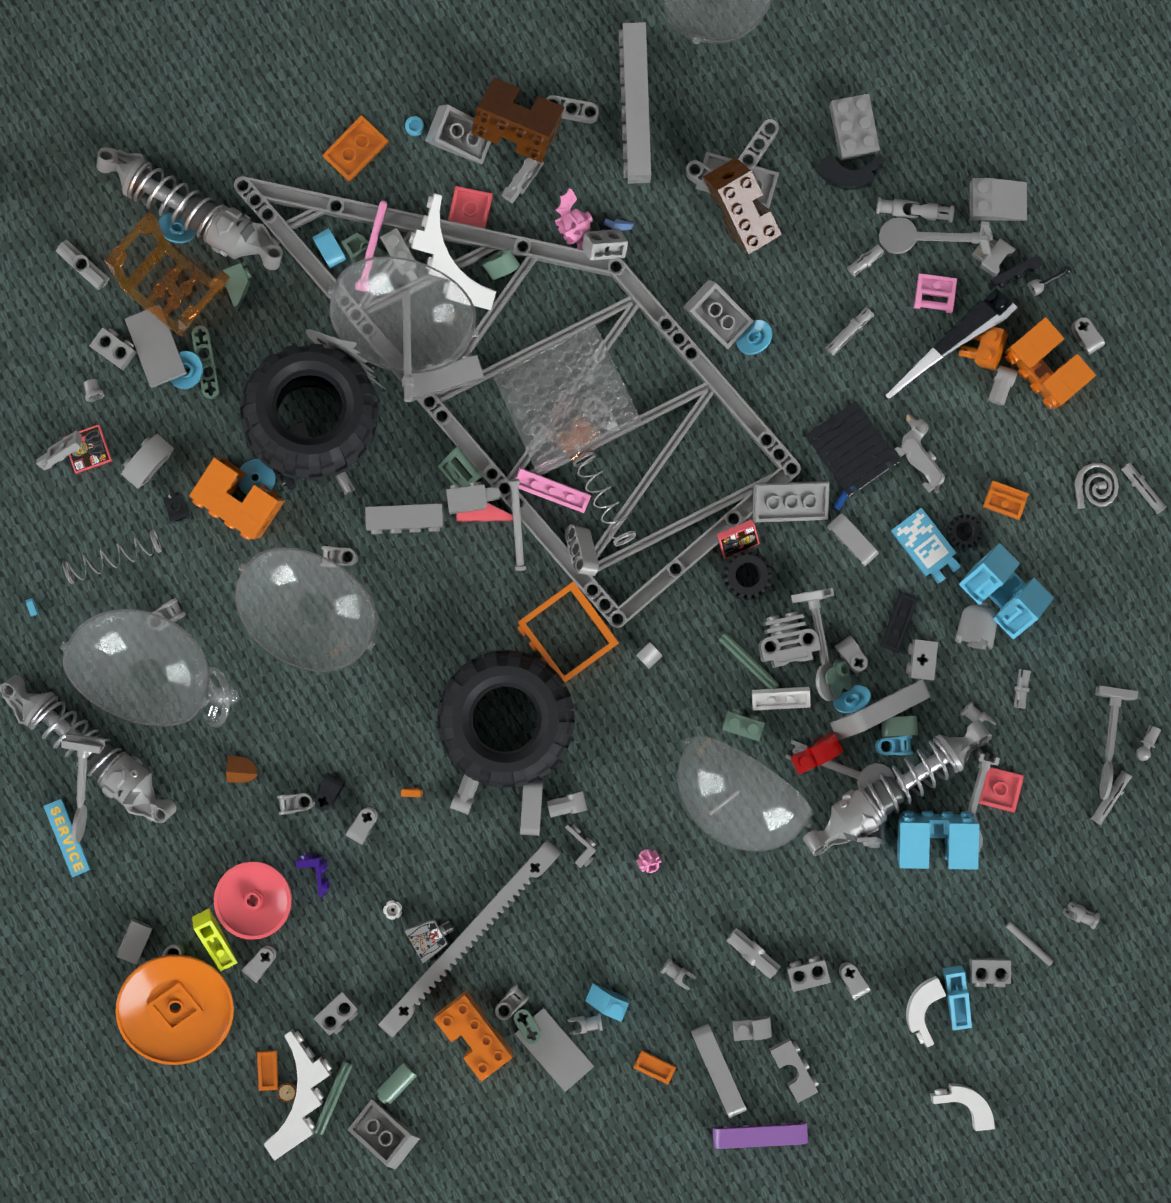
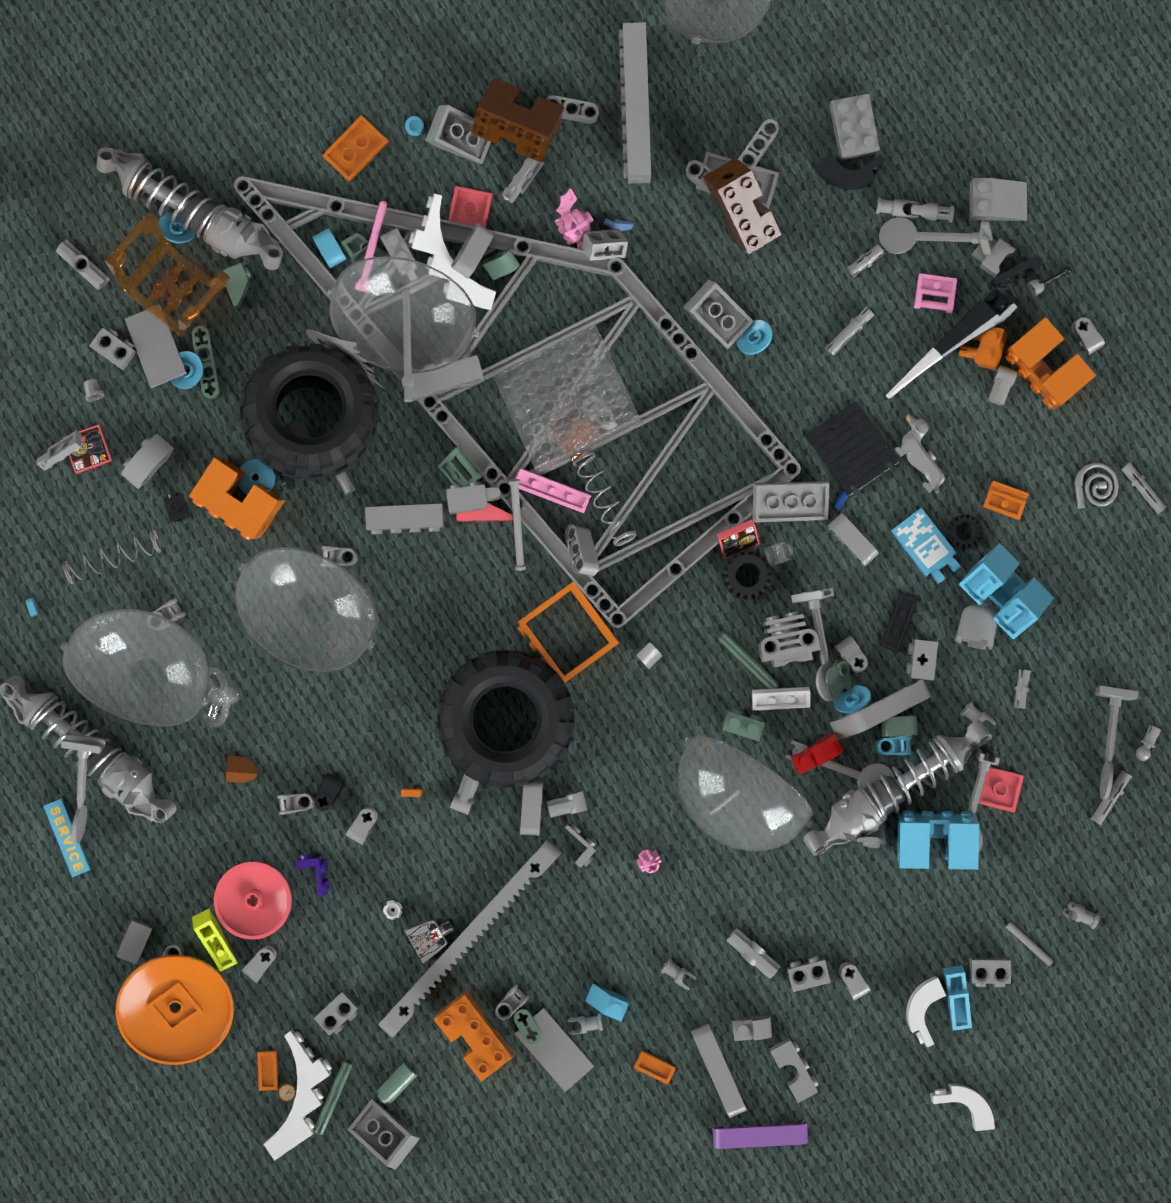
(472, 250): none -> light grey beam
(778, 553): none -> clear brick

